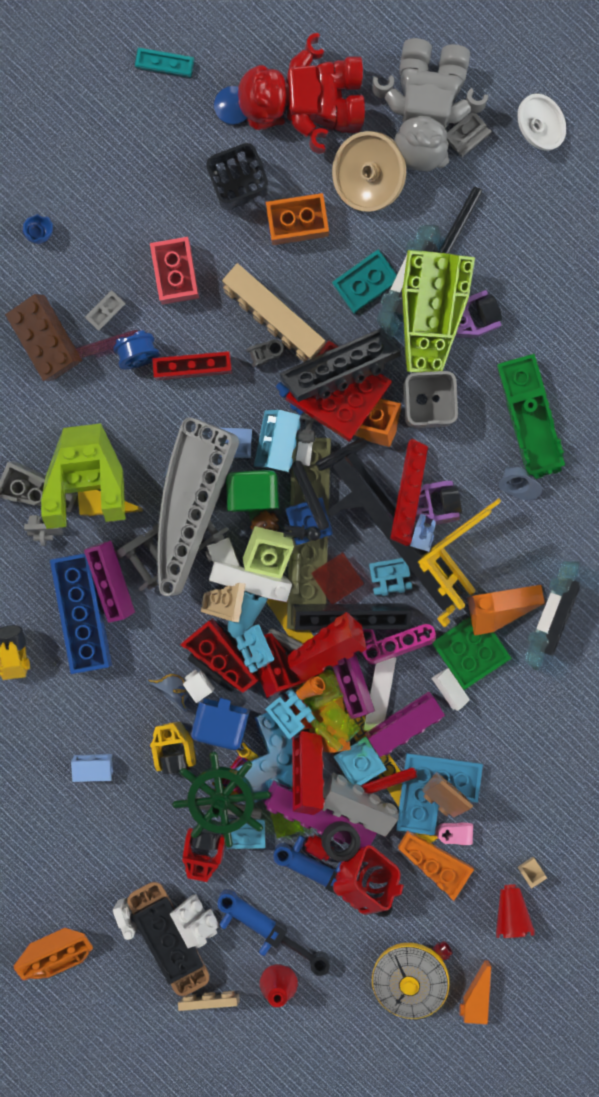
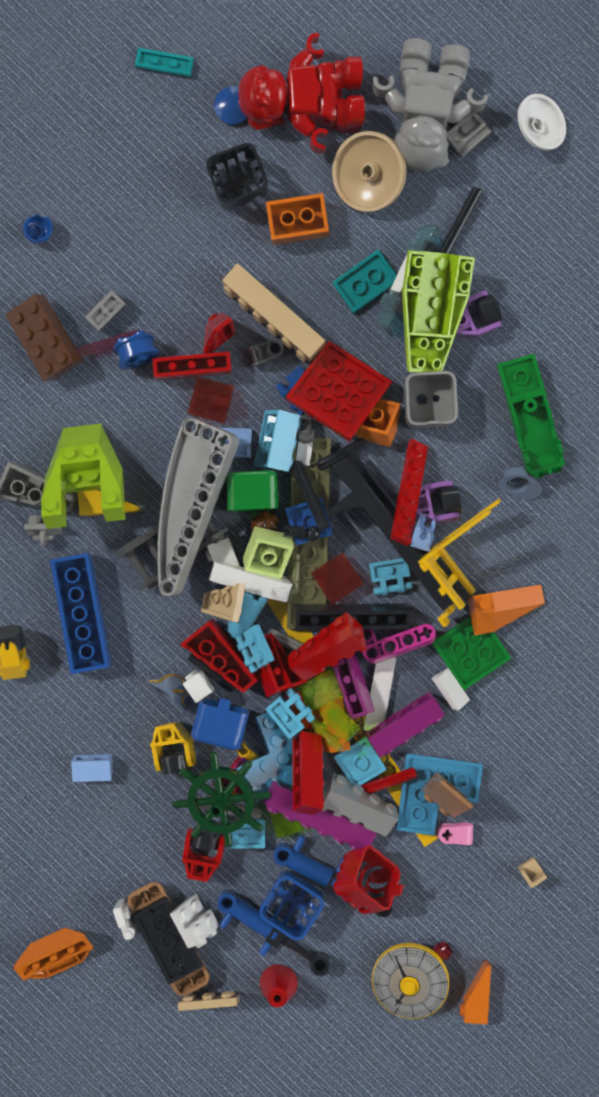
(109, 581): magenta brick -> none
(174, 270): coral brick -> none
(211, 400): none -> clear red plate
(217, 332): none -> red wedge
(298, 930): none -> blue piece
(311, 688): orange cone -> none
(314, 847): red brick -> none
(341, 366): black plate -> none
(352, 849): black tyre -> none
(443, 868): orange wing -> none
(513, 914): red cone -> none
(555, 615): piece -> none

